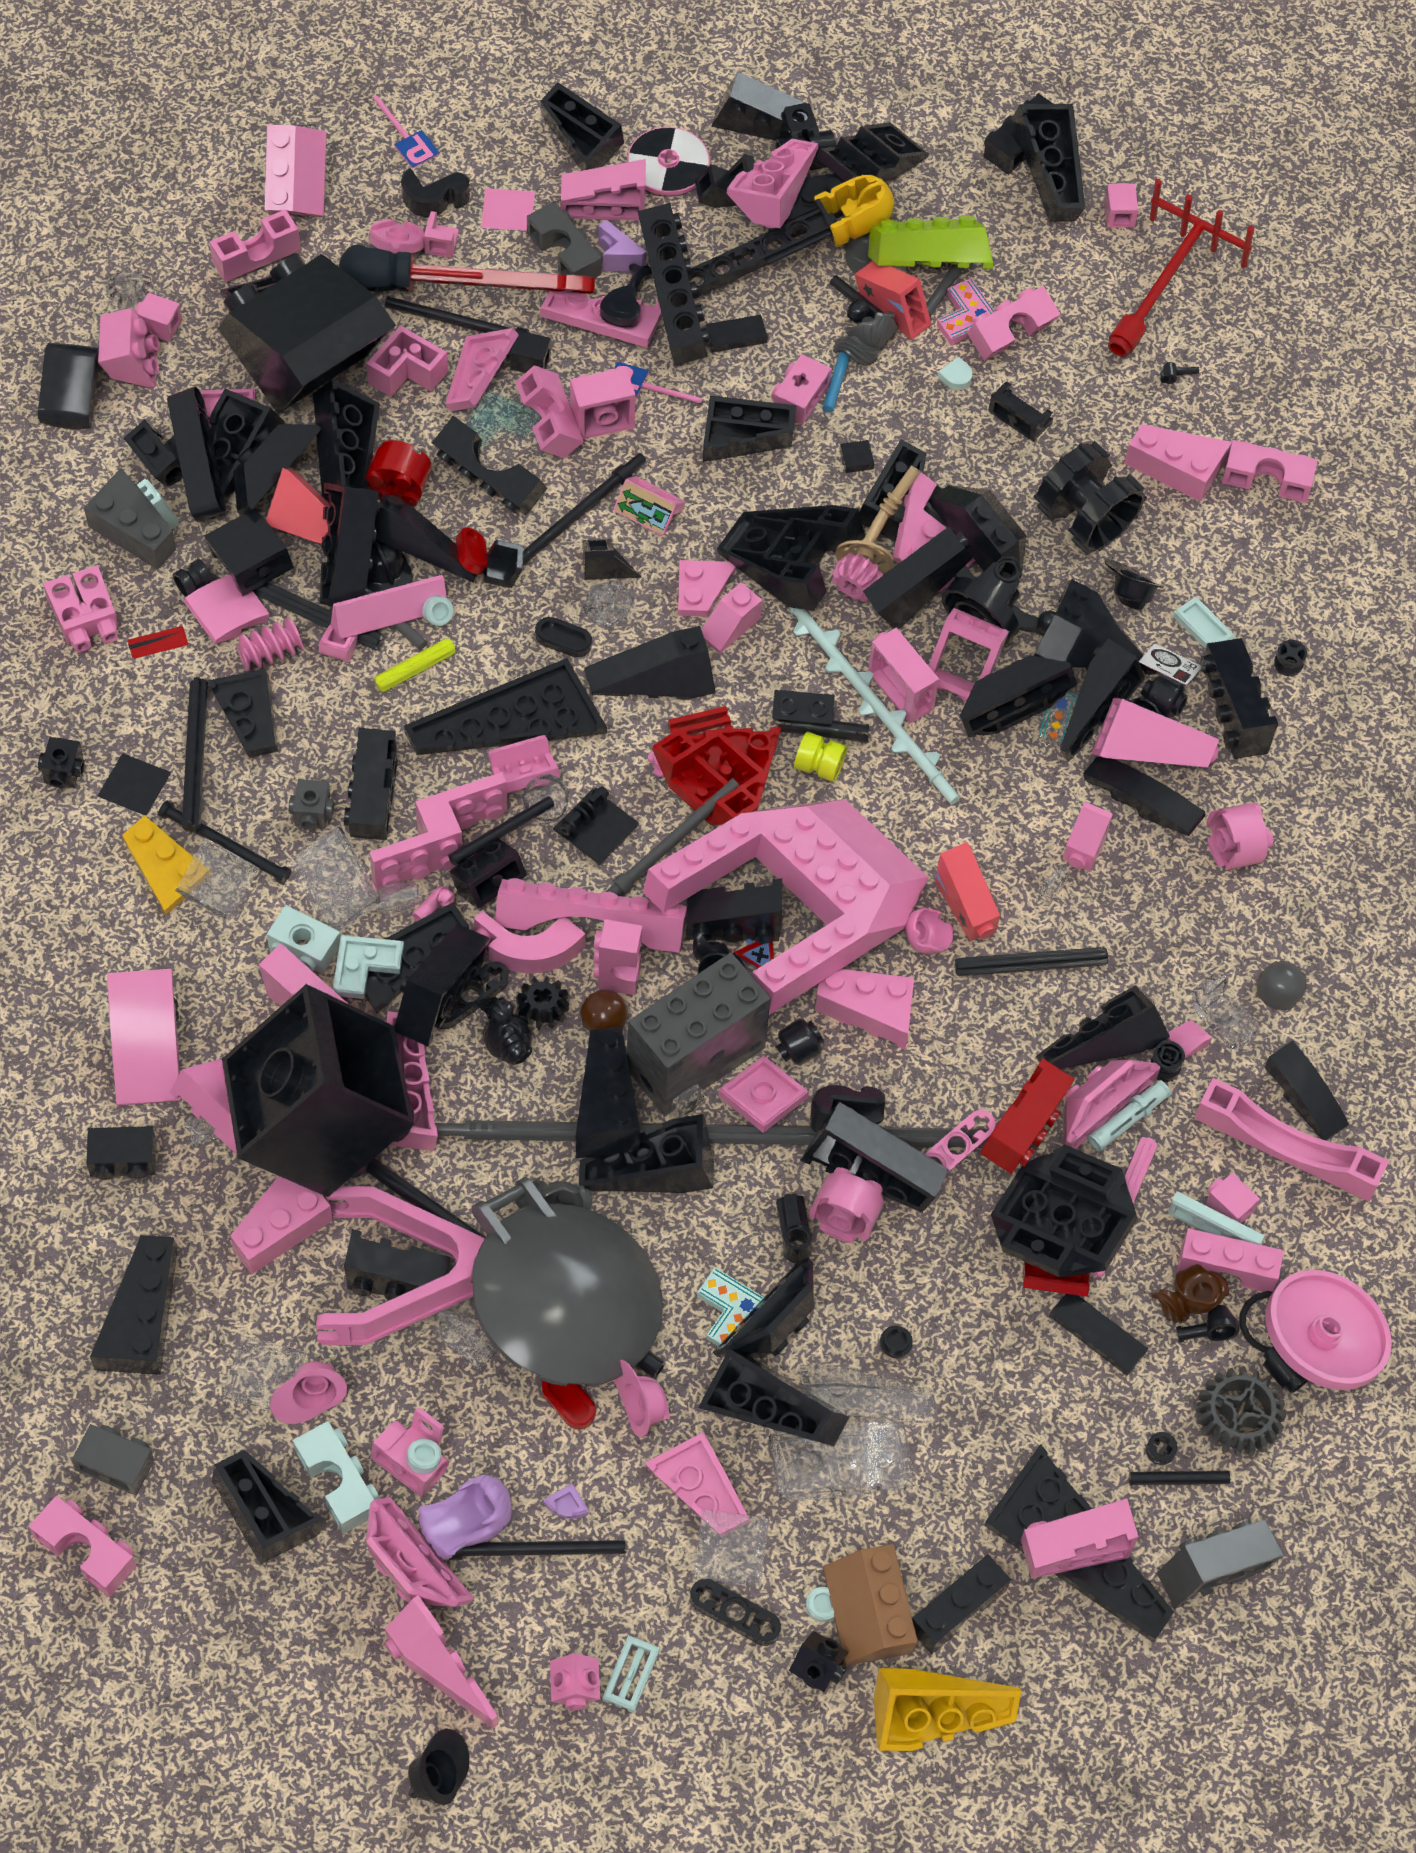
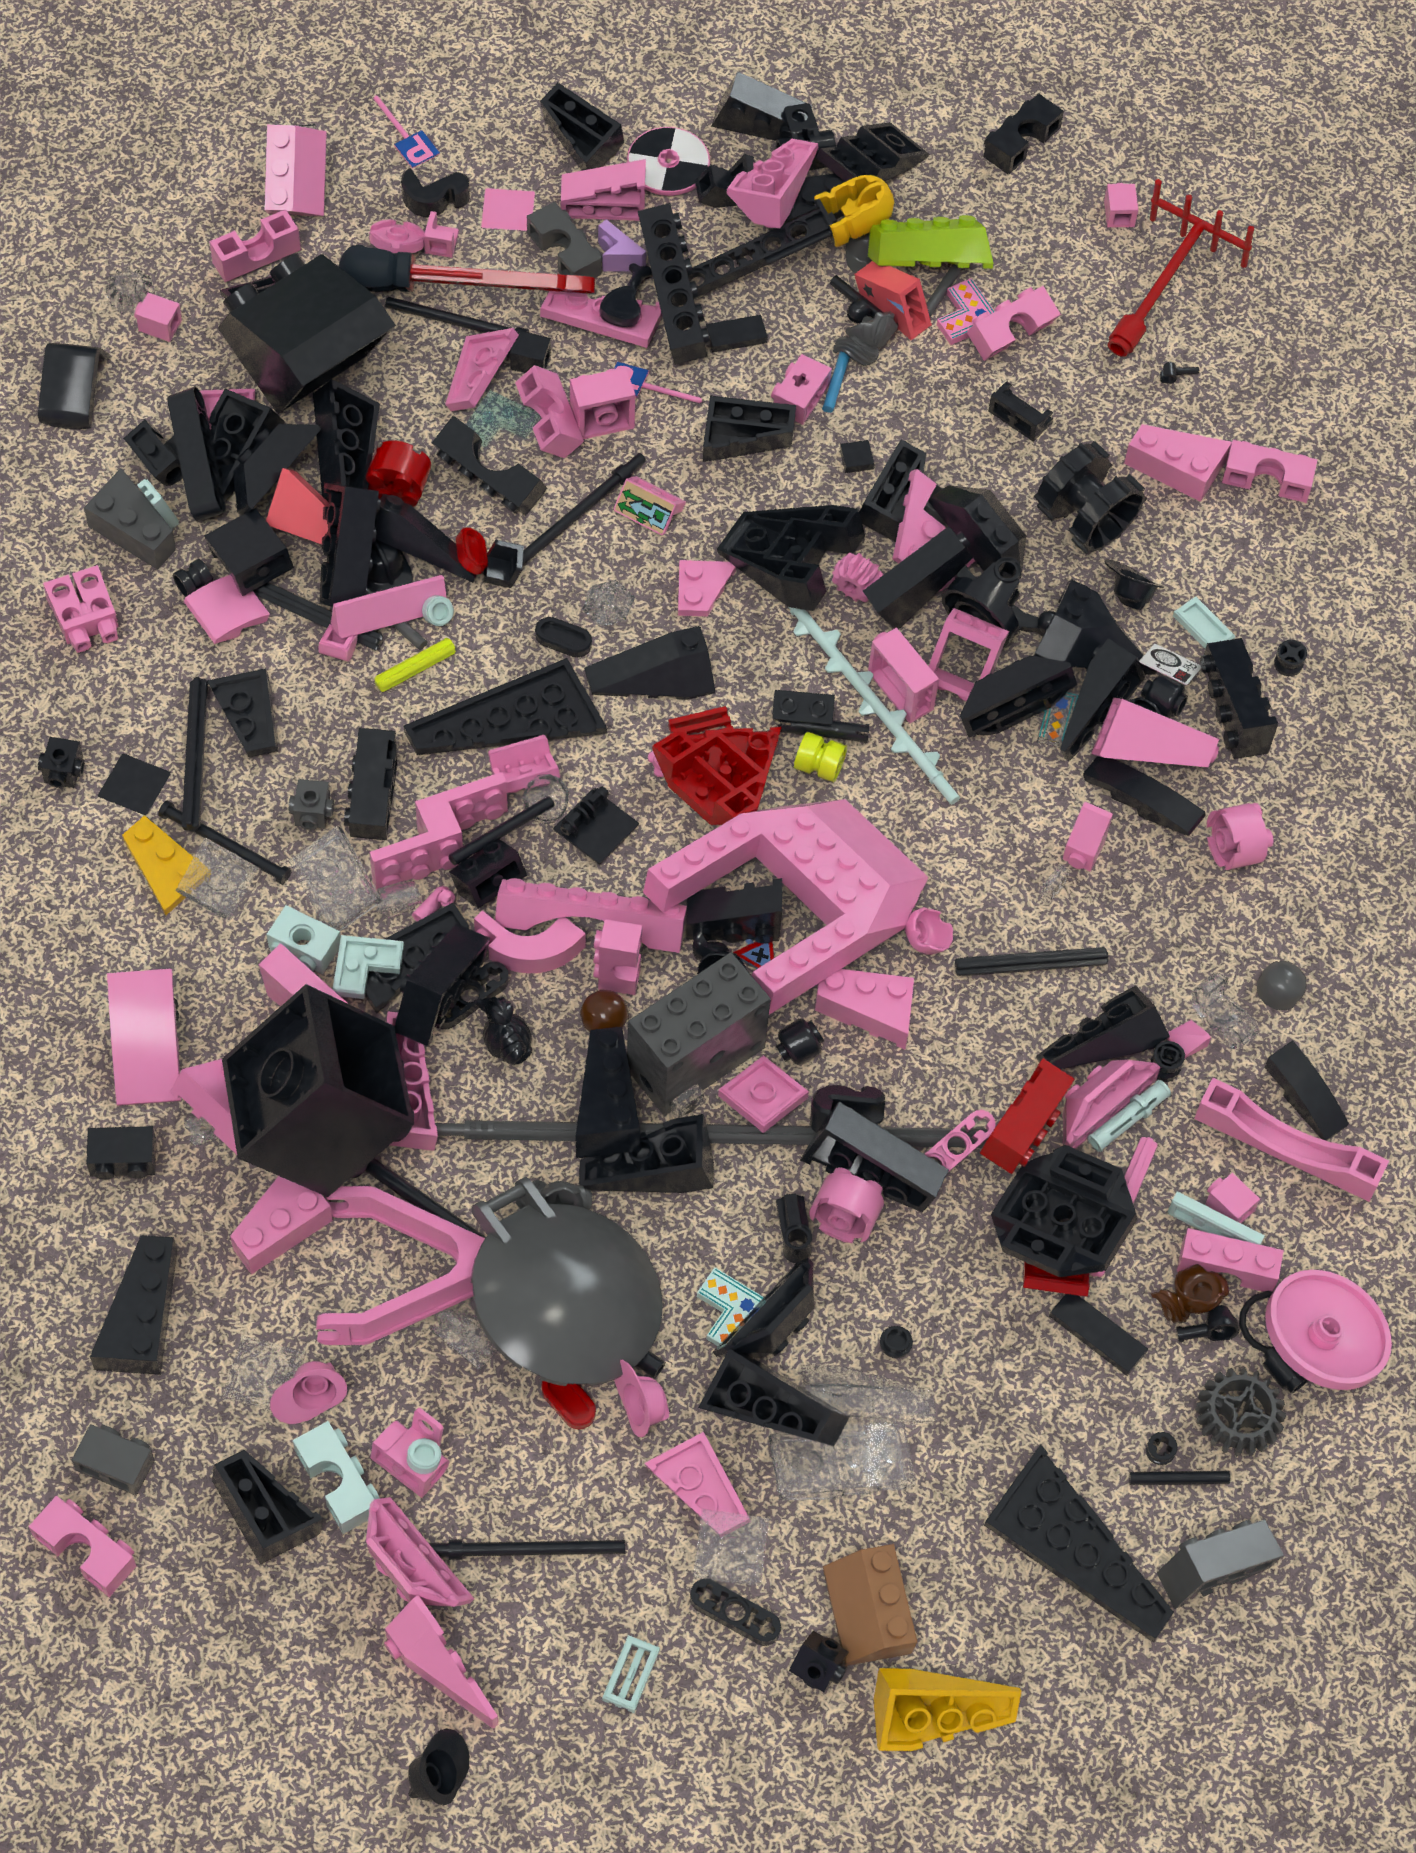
(128, 348): bright pink slope -> none
(157, 642): red sticker -> none
(268, 644): bright pink piece -> none
(389, 1270): black wedge -> none
(404, 358): bright pink brick -> none
(468, 1517): lavender piece -> none
(542, 1012): black gear -> none
(566, 1503): lavender tile -> none
(575, 1681): bright pink brick -> none
(604, 561): black slope -> none
(624, 882): dark grey bar -> none
(732, 617): bright pink slope -> none
(819, 1605): light aqua tile -> none
(867, 546): tan dish -> none
(956, 374): light aqua tile -> none
(956, 1604): black arch -> none
(967, 892): coral slope -> none
(1052, 153): black wedge -> none
(1080, 1540): bright pink wedge -> none

